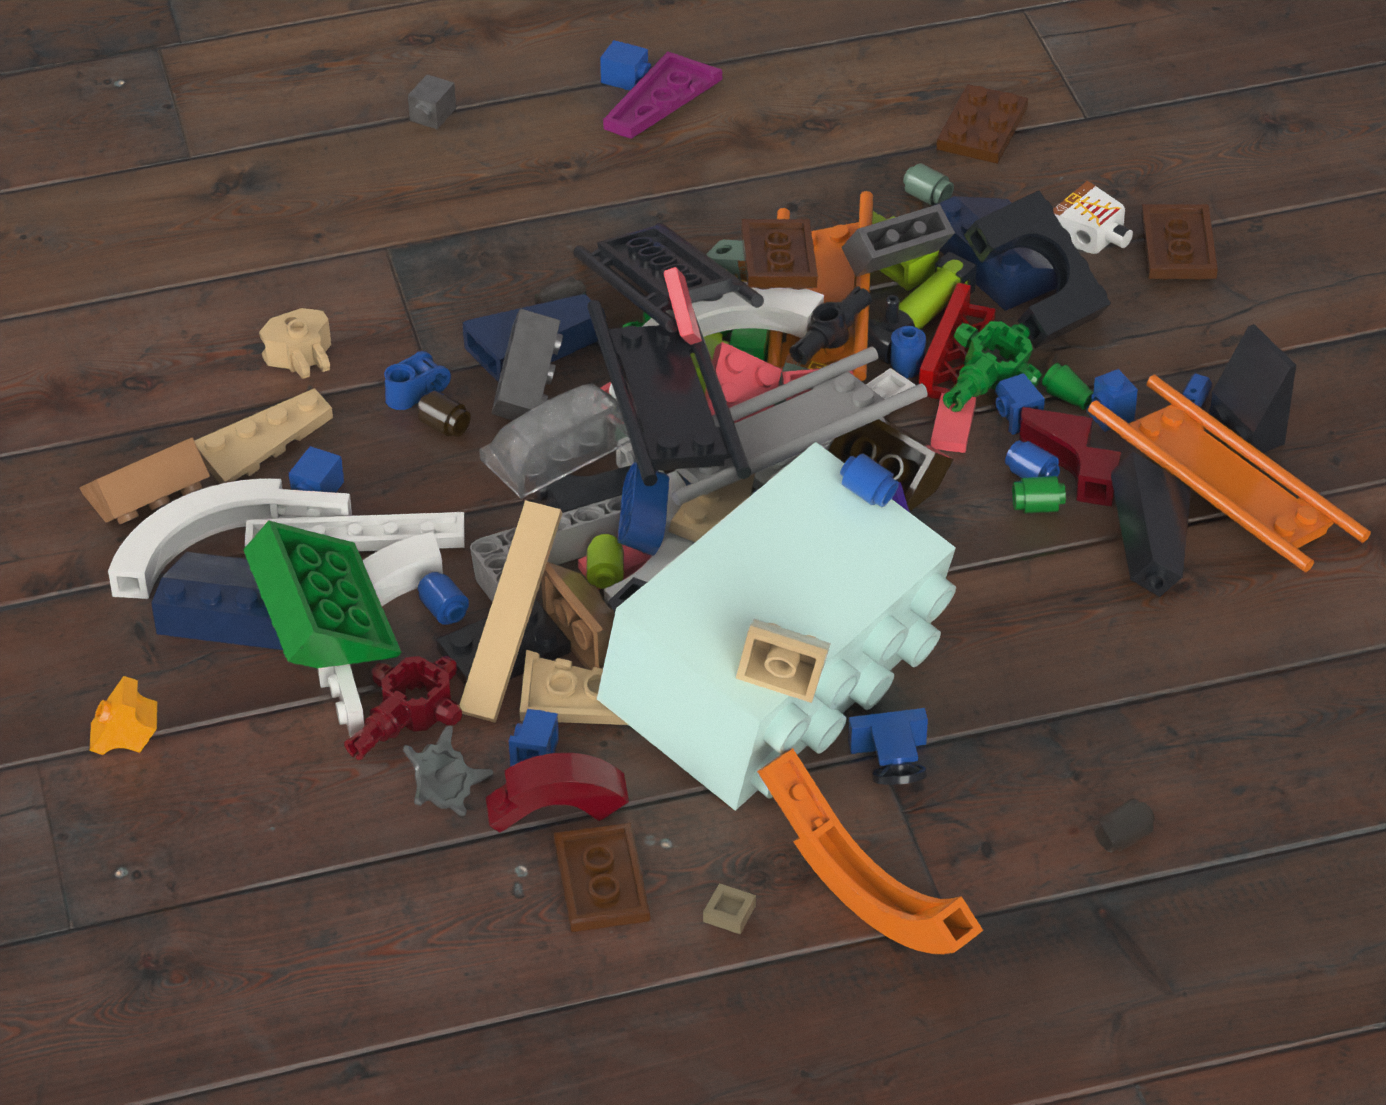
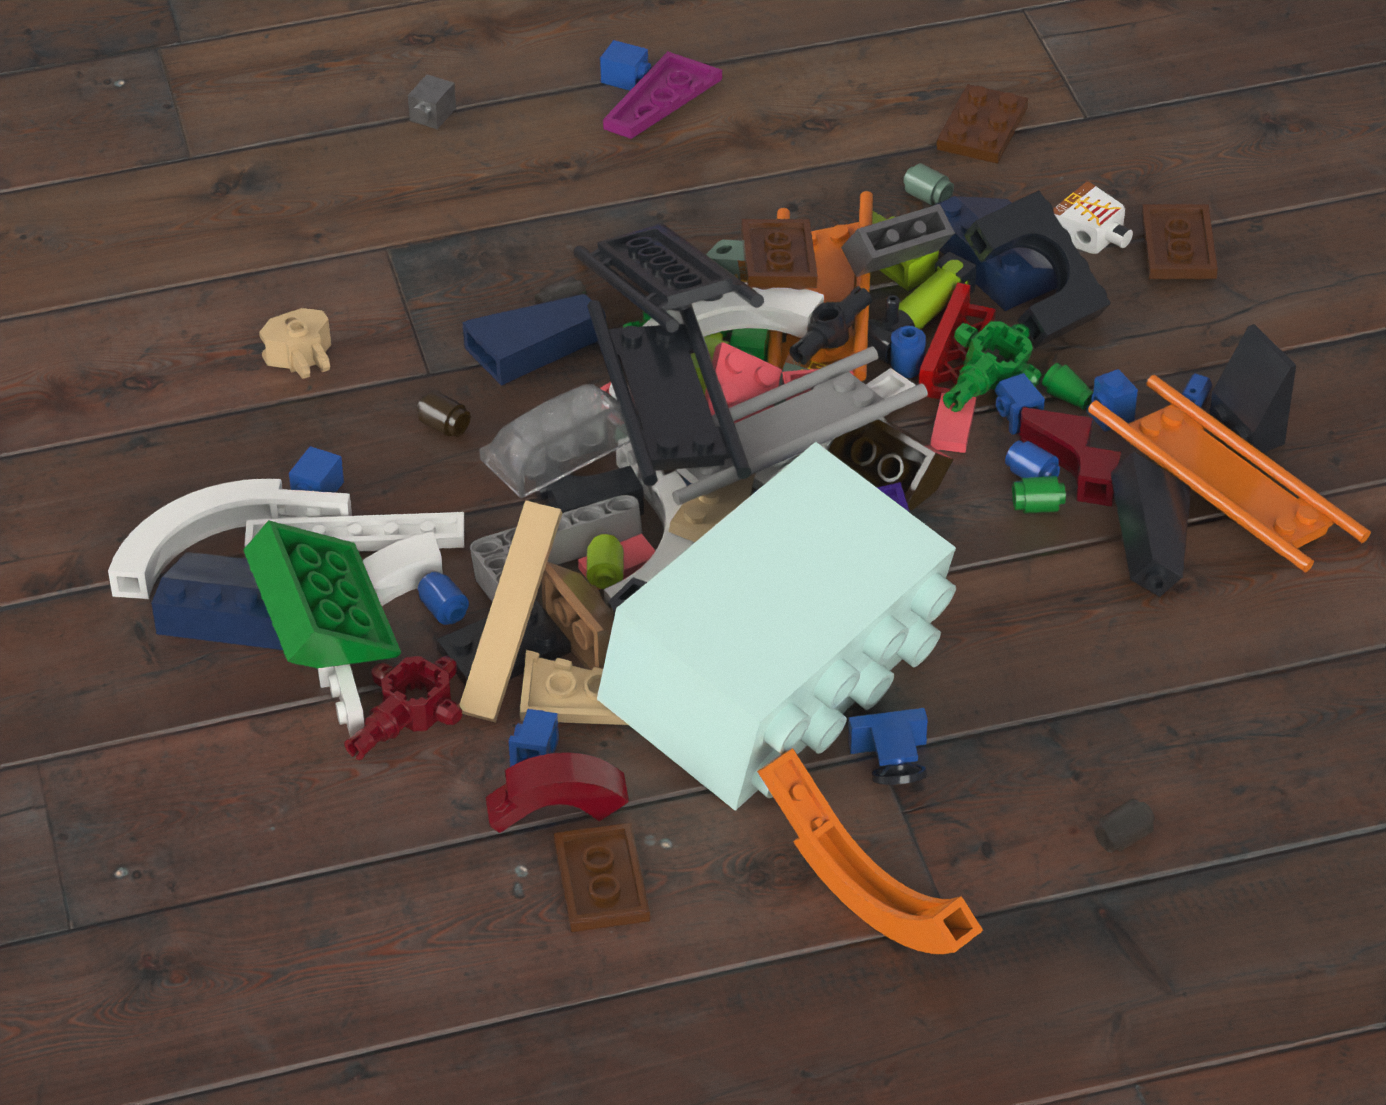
(123, 719): light orange brick -> none
(147, 482): medium nougat slope -> none
(247, 443): tan wing -> none
(413, 379): blue piece -> none
(443, 774): dark grey piece -> none
(527, 364): flat silver brick -> none
(643, 512): blue beam -> none
(682, 306): coral tile -> none
(729, 908): dark tan plate -> none
(782, 660): tan slope -> none
(869, 480): blue brick -> none

